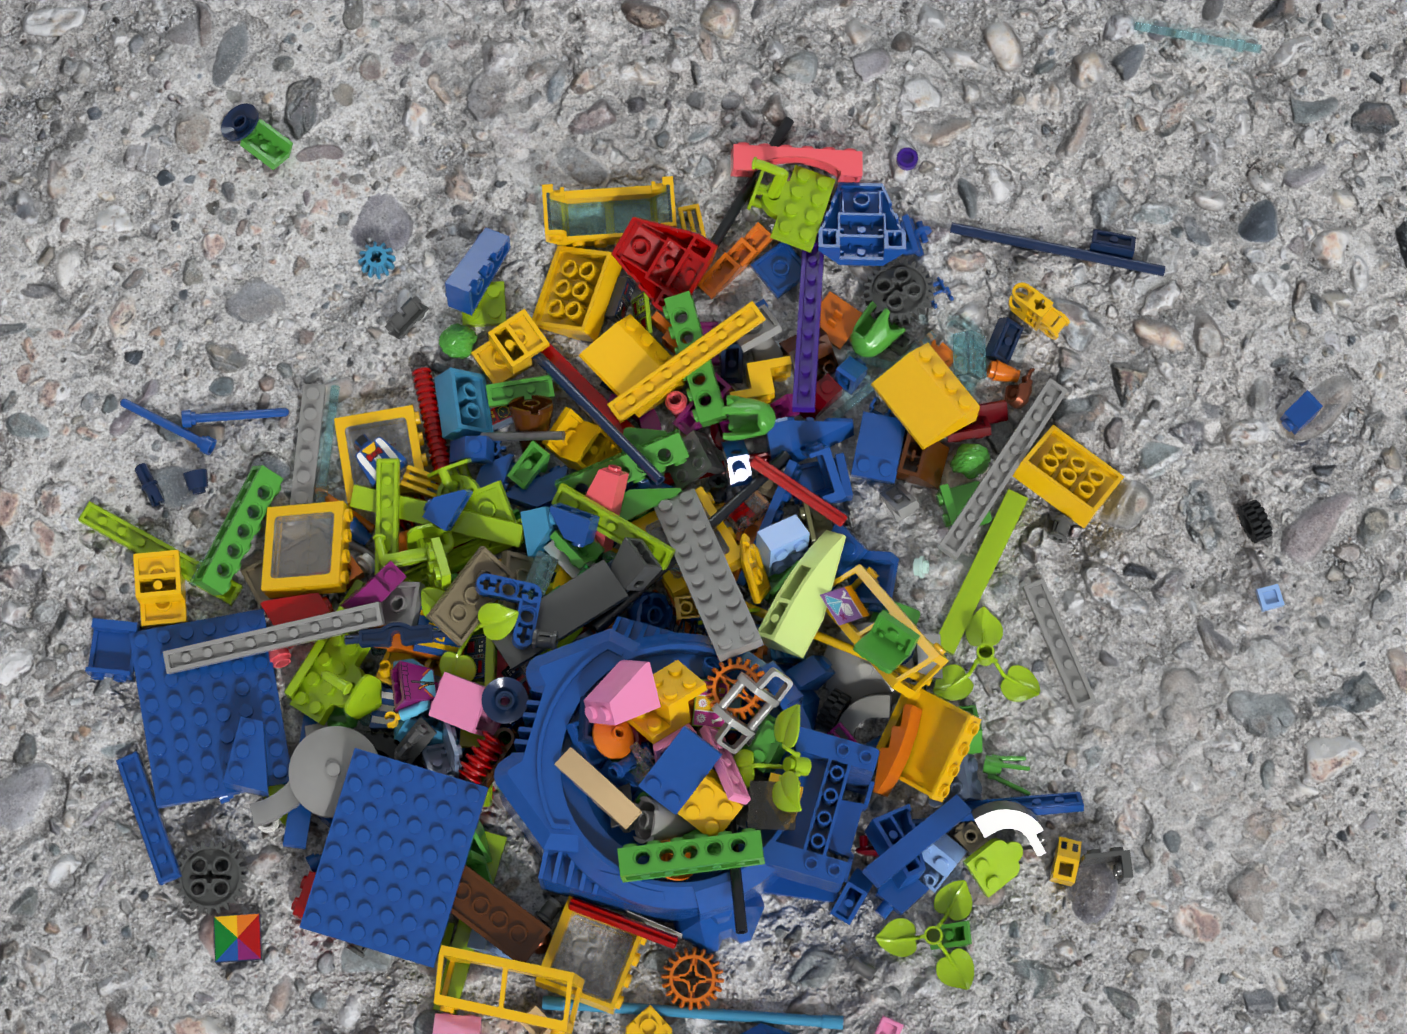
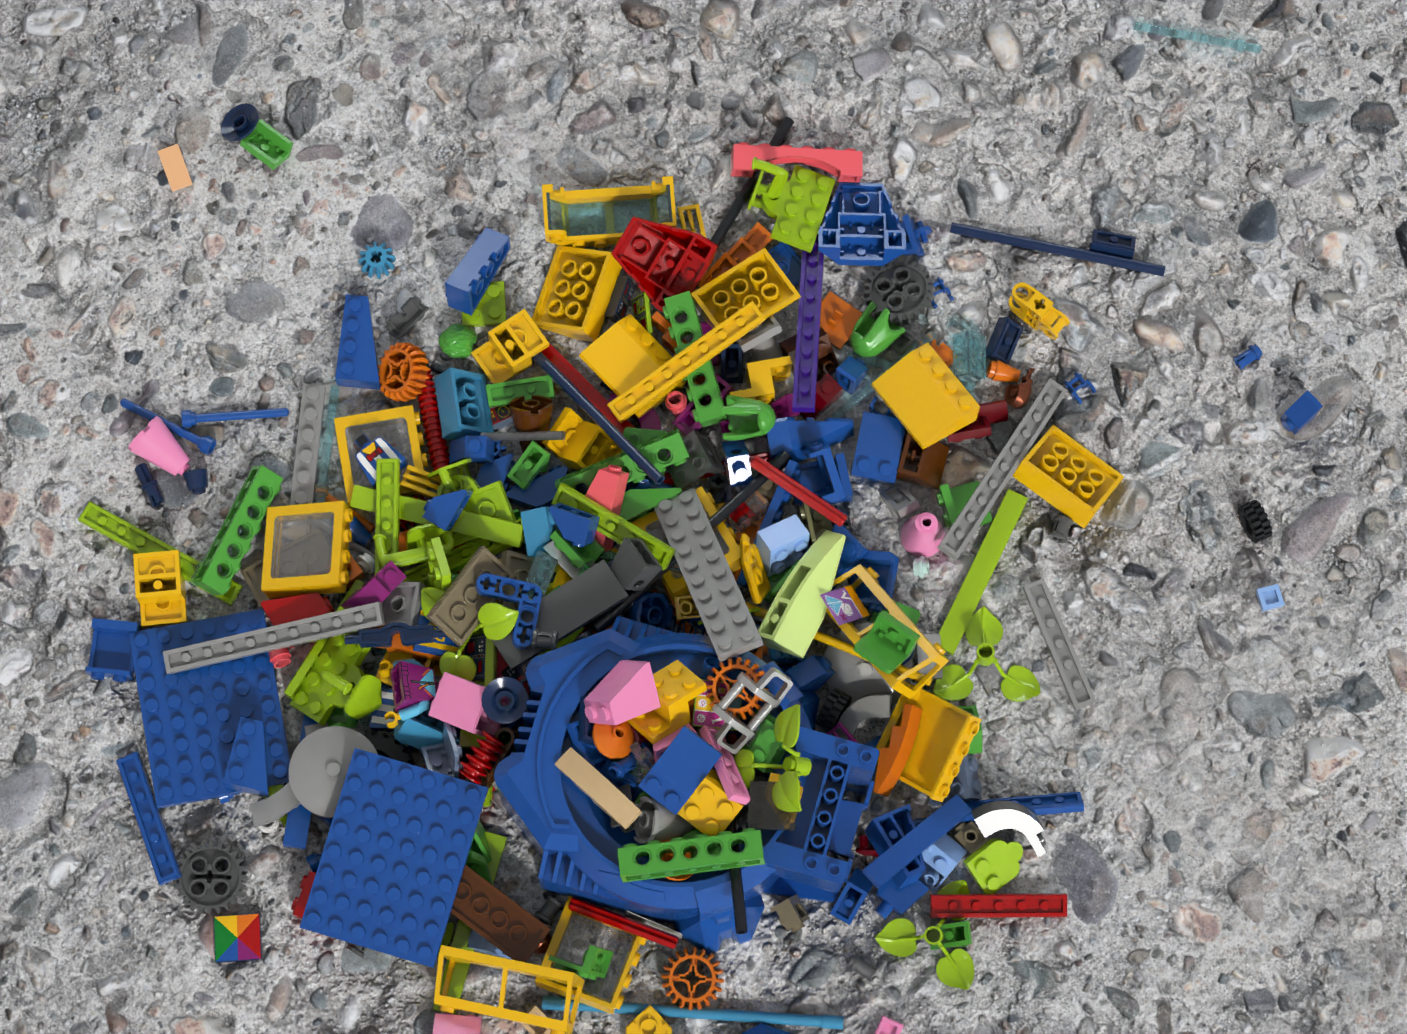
(160, 448): none -> bright pink cone
(175, 167): none -> light nougat tile
(357, 348): none -> blue wedge
(407, 372): none -> orange gear
(414, 741): dark grey hinge -> none
(595, 963): none -> bright green bracket
(717, 435): dark red bar -> none
(753, 280): none -> yellow slope
(791, 913): none -> dark tan brick
(907, 159): dark purple tile -> none
(922, 535): none -> bright pink cone
(970, 460): bright green hair -> none
(994, 764): bright green plant -> none
(998, 905): none -> red tile
(1066, 861): yellow slope -> none
(1083, 383): none -> blue piece
(1121, 870): dark grey bracket -> none
(1248, 356): none -> blue pin

